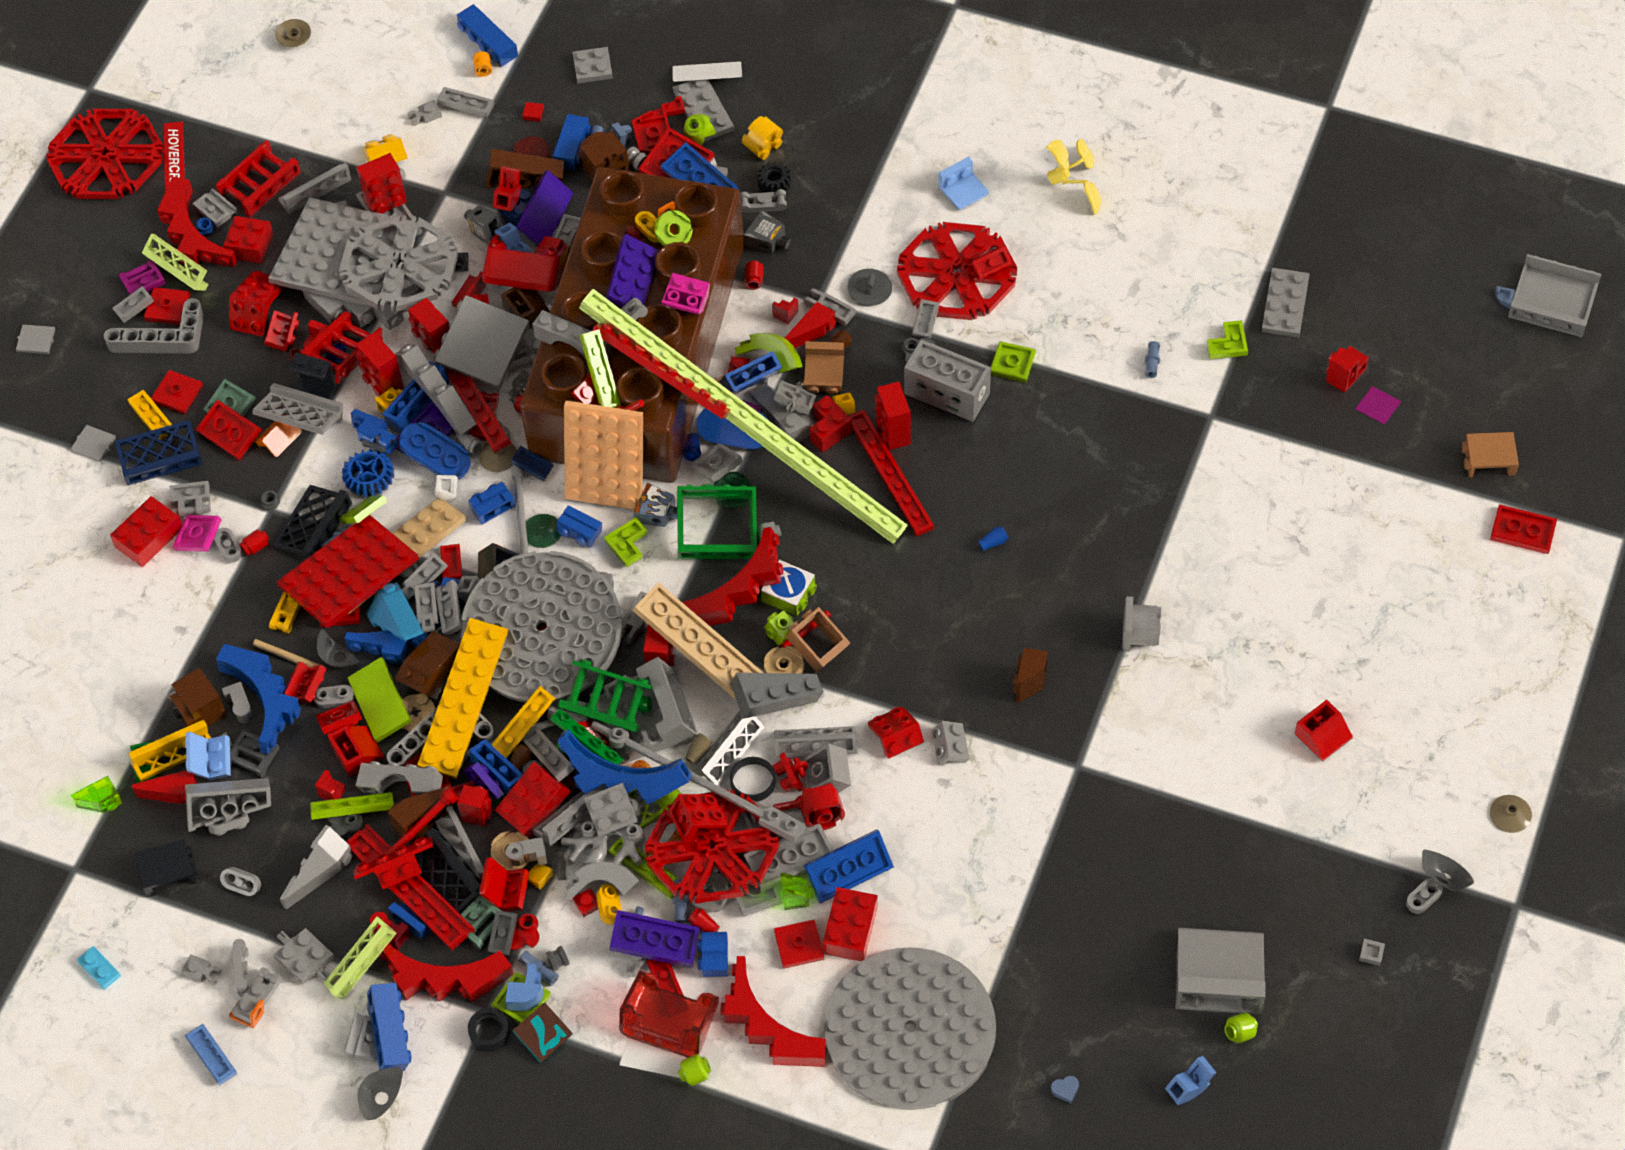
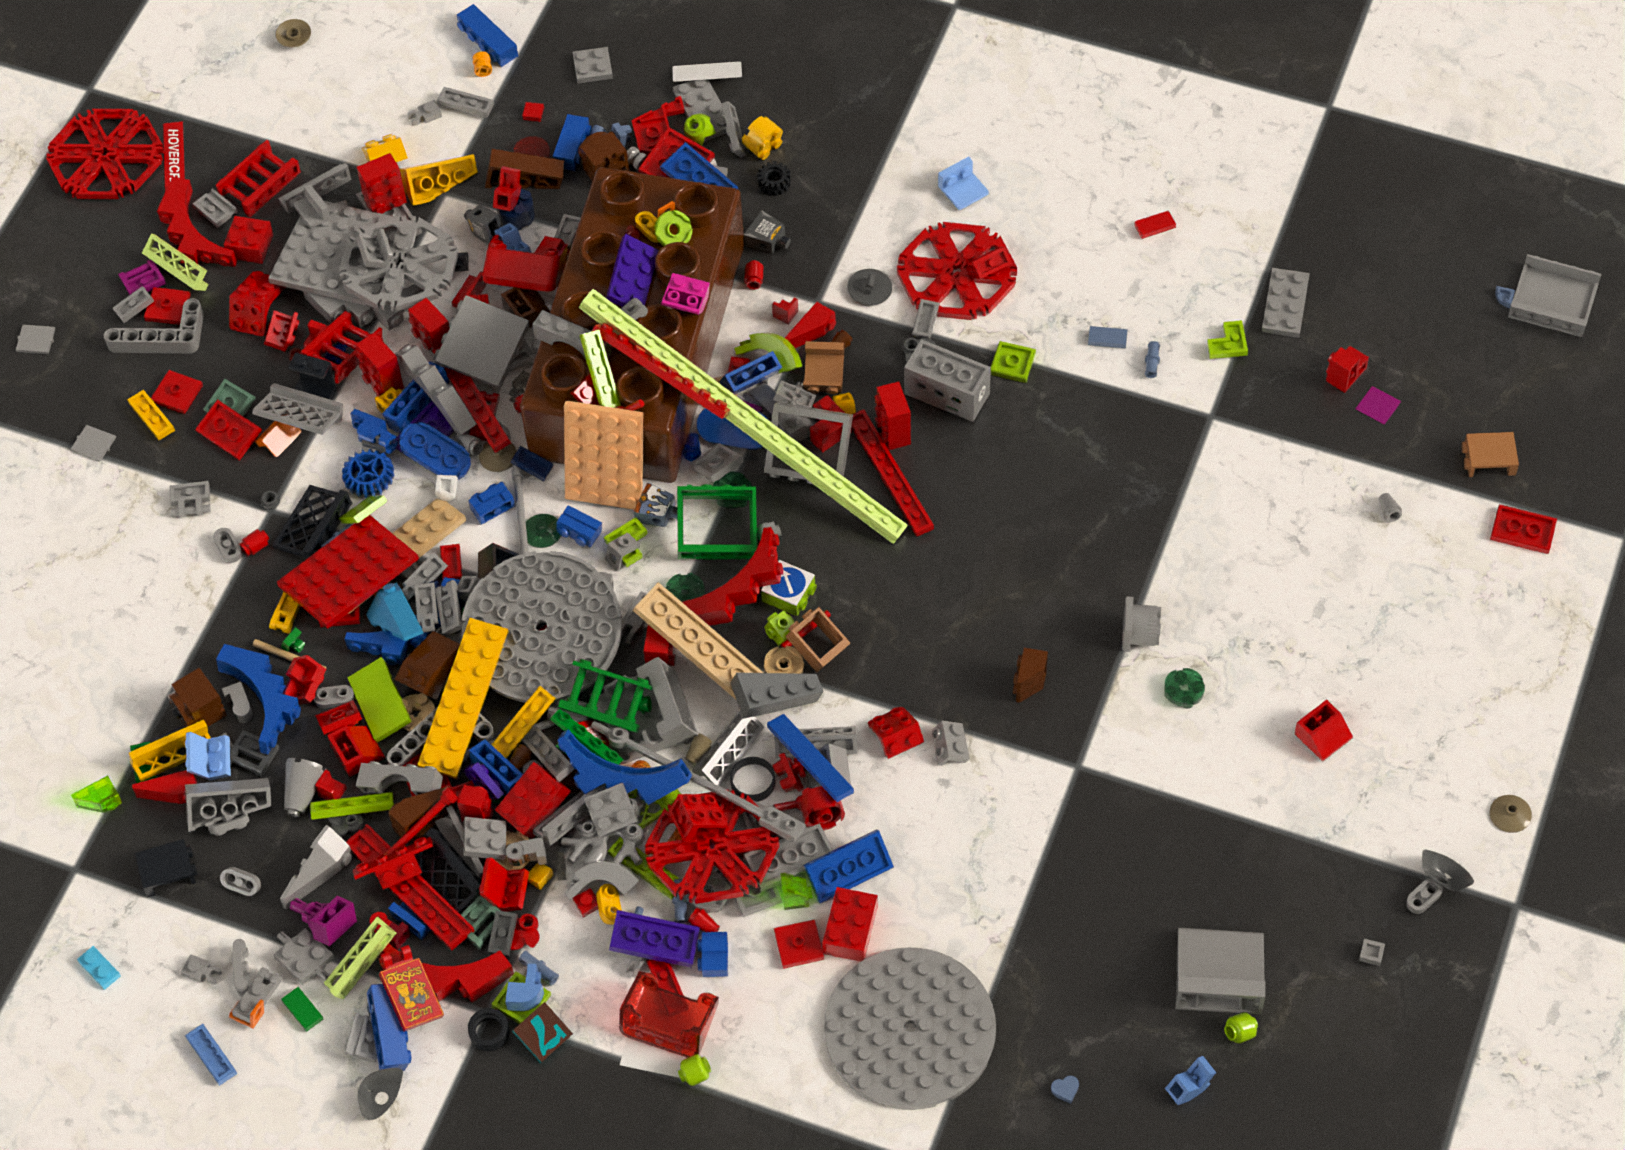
(146, 531): red brick -> none
(158, 467): dark blue fence -> none
(197, 533): dark pink plate -> none
(204, 226): blue plate -> none
(293, 641): none -> green tile
(300, 785): none -> light grey cone
(302, 1009): none -> green tile
(303, 670): none -> red panel
(312, 208): none -> light grey panel
(326, 920): none -> magenta brick
(328, 648): dark grey piece -> none
(375, 249): none -> light grey bracket
(409, 990): none -> tile
(432, 179): none -> yellow wedge
(484, 838): none -> light grey plate
(545, 208): dark purple tile -> none
(557, 958): dark grey wheel -> none
(620, 548): none -> light grey bracket
(685, 582): none -> clear green plate
(733, 129): none -> light grey plate
(763, 201): light grey plate -> none
(785, 1045): red arch -> none
(810, 758): none -> blue tile
(816, 413): none -> light grey window
(843, 311): light grey hinge -> none
(994, 538): blue cone -> none
(1062, 172): light yellow plant -> none
(1107, 337): none -> sand blue tile
(1155, 224): none -> red tile
(1184, 698): none -> clear green plate
(1390, 508): none -> light grey cone

